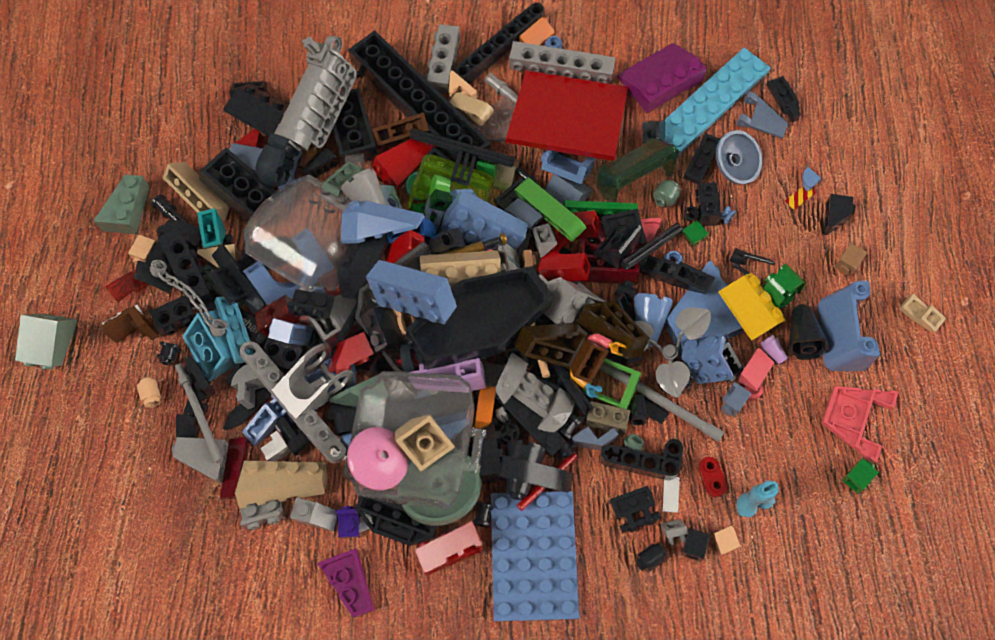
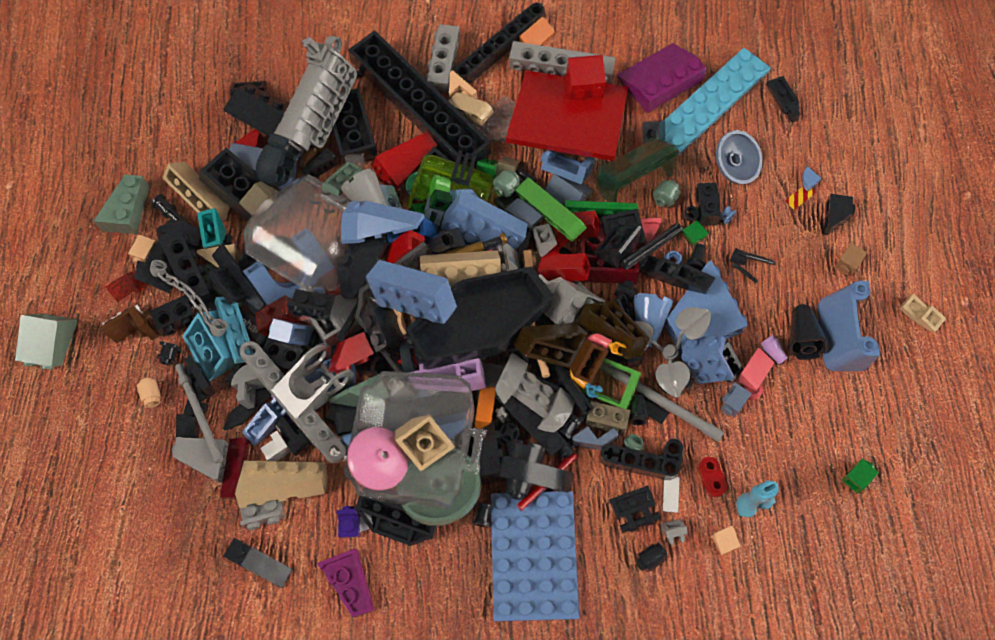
(256, 196): none -> dark tan slope
(258, 562): none -> black slope
(314, 514): light grey slope -> none
(399, 130): reddish brown slope -> none
(449, 548): wedge -> none
(455, 145): black axle -> none
(501, 87): light grey pin -> none
(506, 183): none -> sand green head
(553, 40): medium blue plate -> none
(585, 77): none -> red slope
(695, 545): black panel -> none
(697, 257): none -> black cone
(701, 159): black plate -> none
(751, 306): yellow slope -> none
(763, 117): sand blue flag -> none
(783, 286): green brick -> none
(848, 415): coral wing -> none

